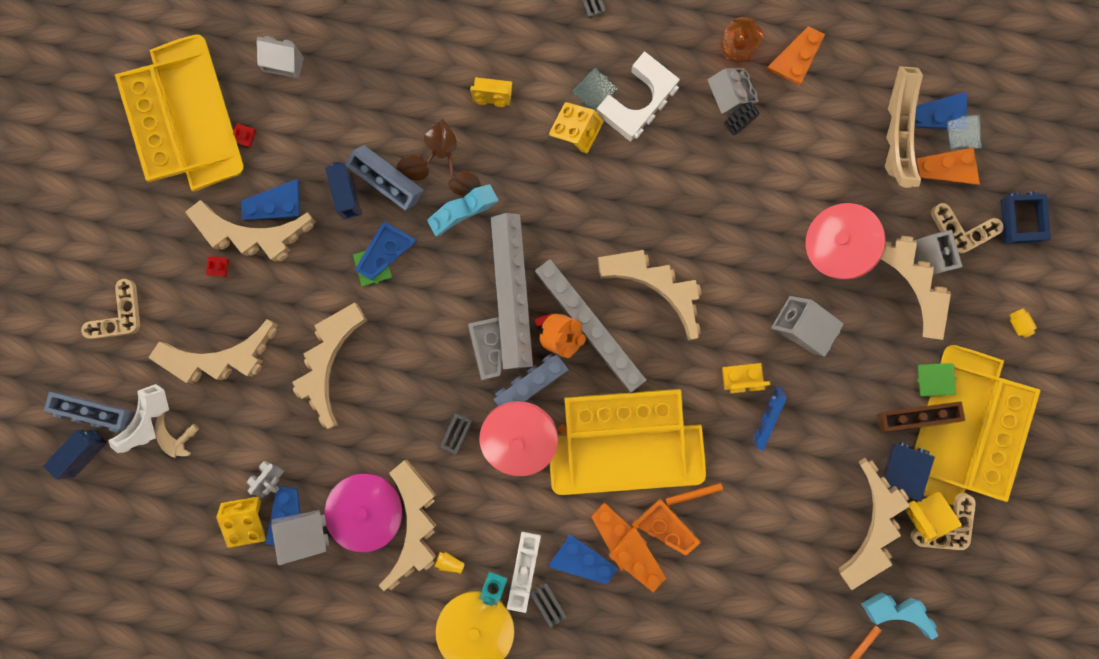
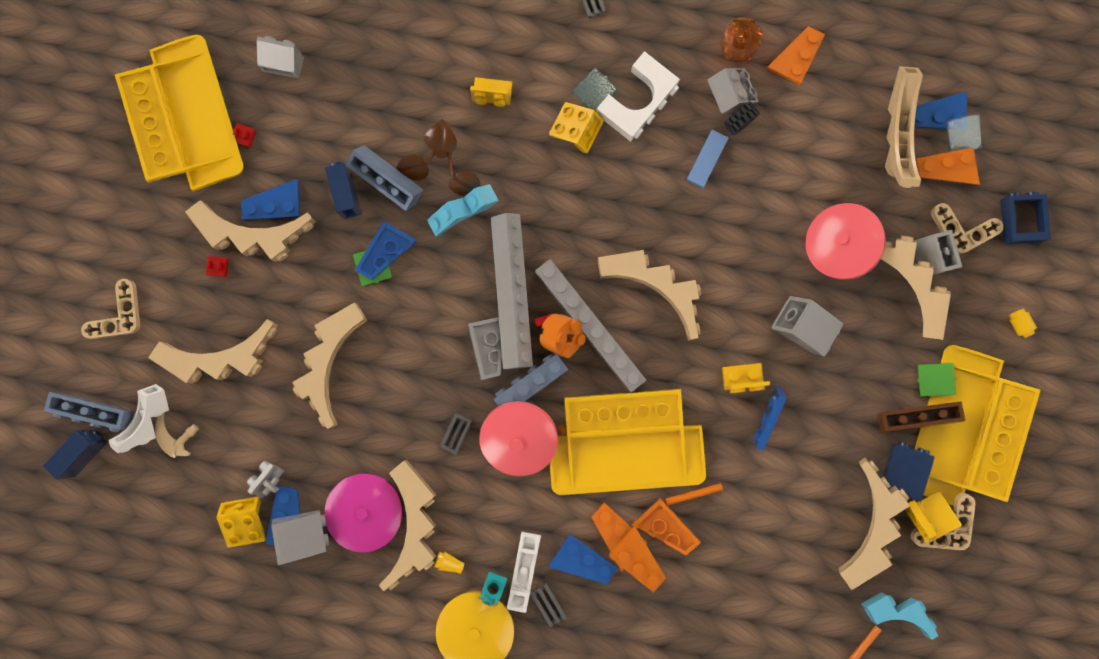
(707, 159): none -> medium blue tile

